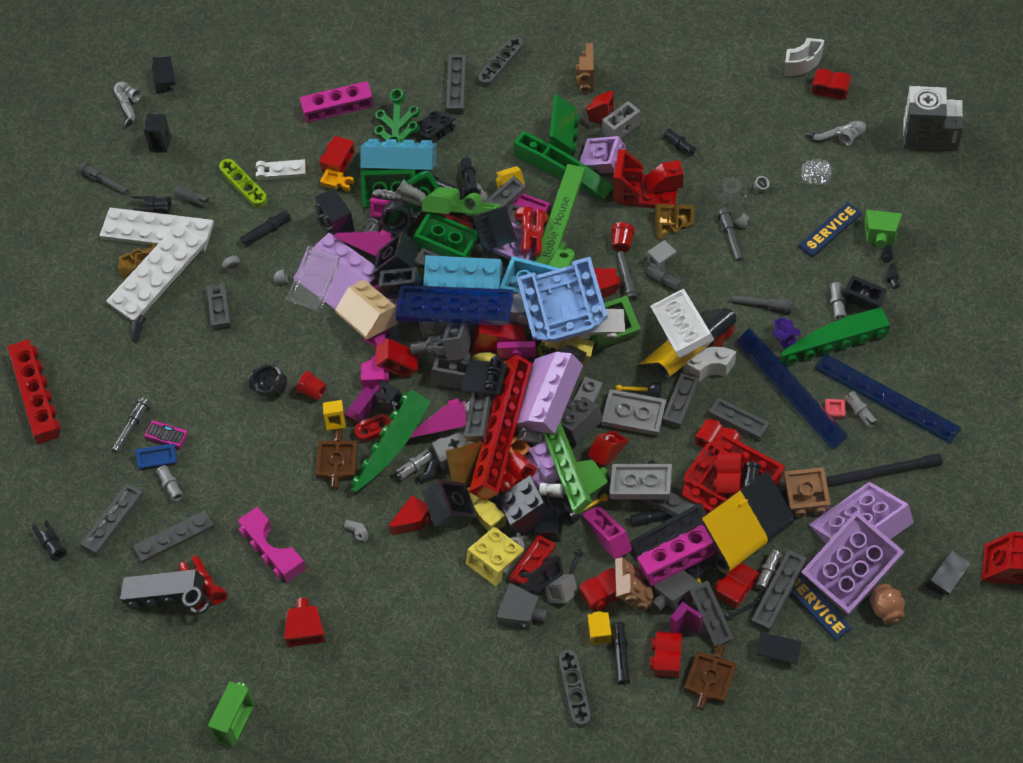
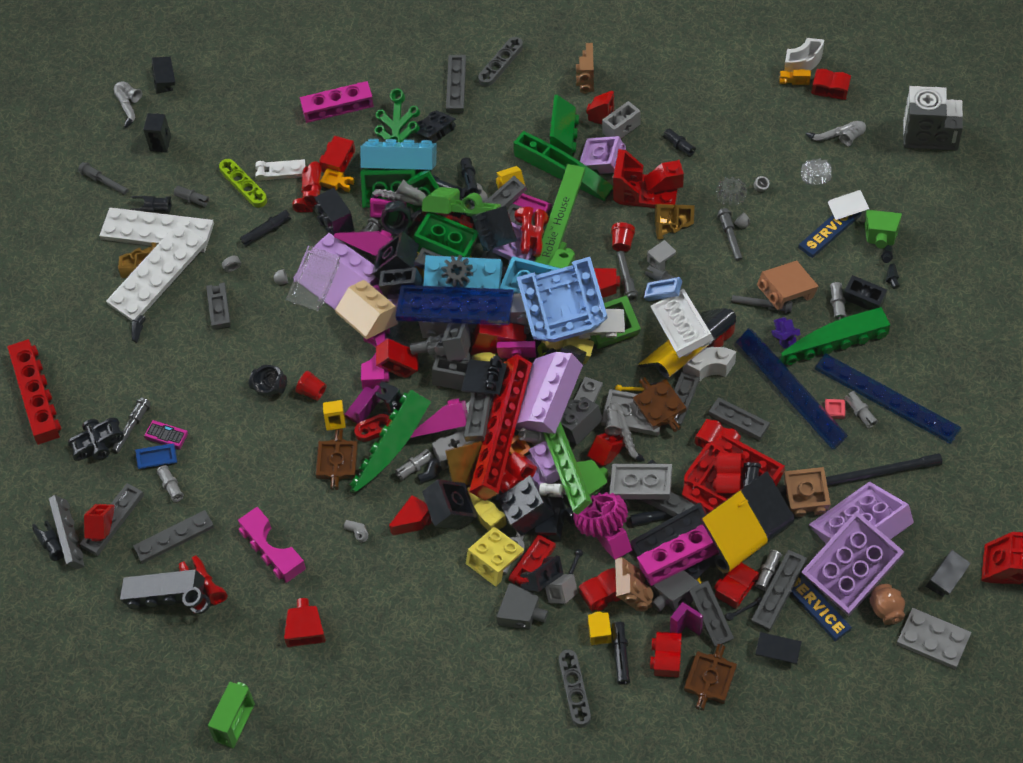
(66, 532): none -> dark grey plate
(96, 439): none -> black axle
(98, 521): none -> red slope
(310, 188): none -> red piece
(462, 265): none -> dark grey gear
(602, 515): none -> dark pink gear
(617, 425): none -> light grey piece
(659, 404): none -> reddish brown plate
(663, 289): none -> medium blue tile
(786, 283): none -> nougat panel
(797, 77): none -> light orange plate
(848, 204): none -> white sticker
(933, 638): none -> light grey plate

